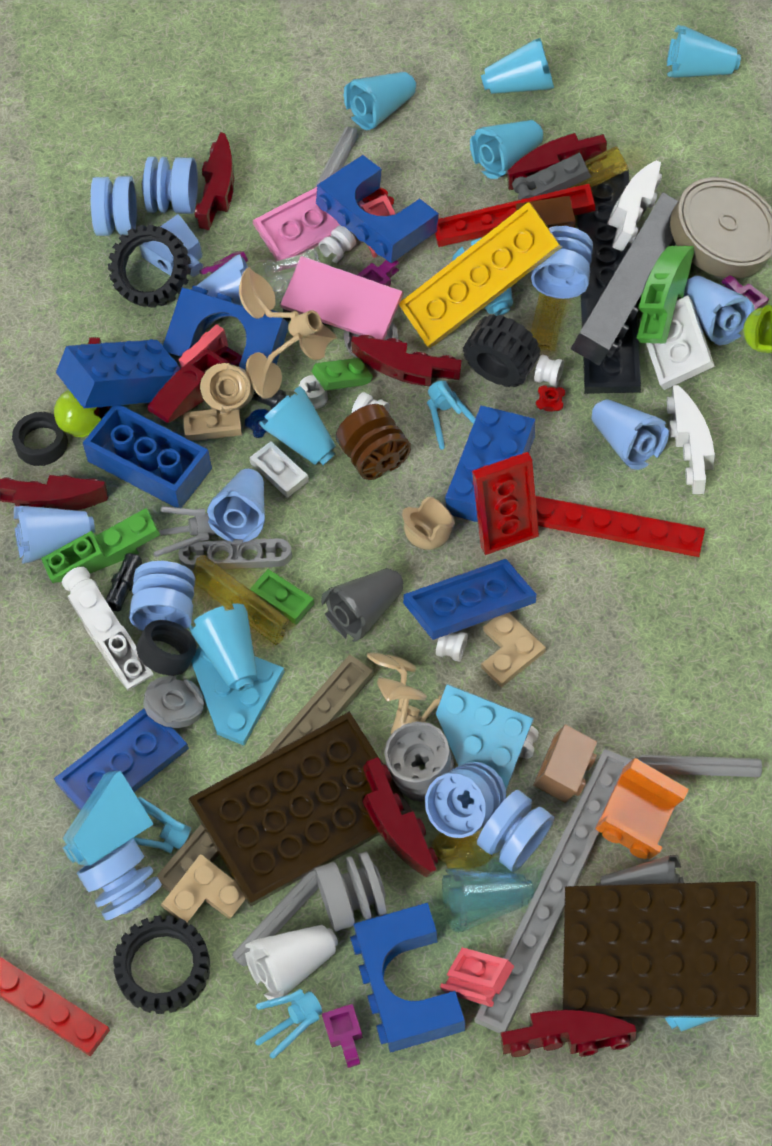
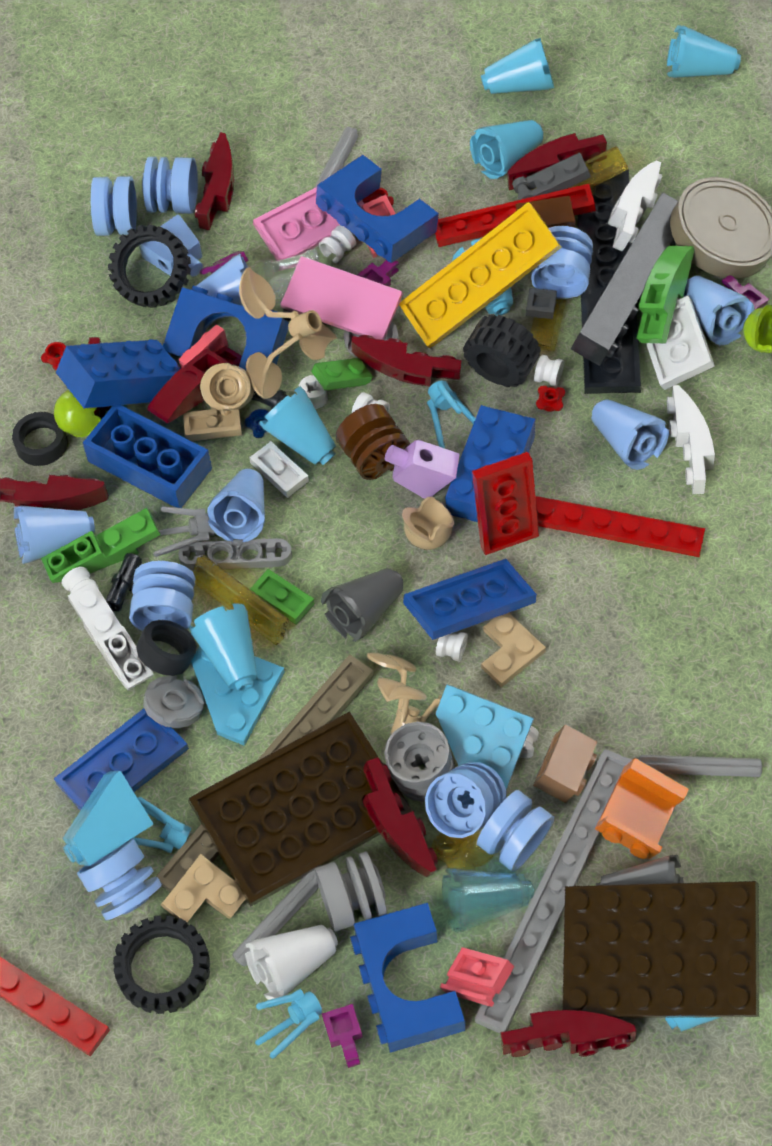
(51, 351): none -> red plate
(377, 97): medium azure cone -> none
(423, 467): none -> lavender torso
(541, 303): none -> dark grey plate

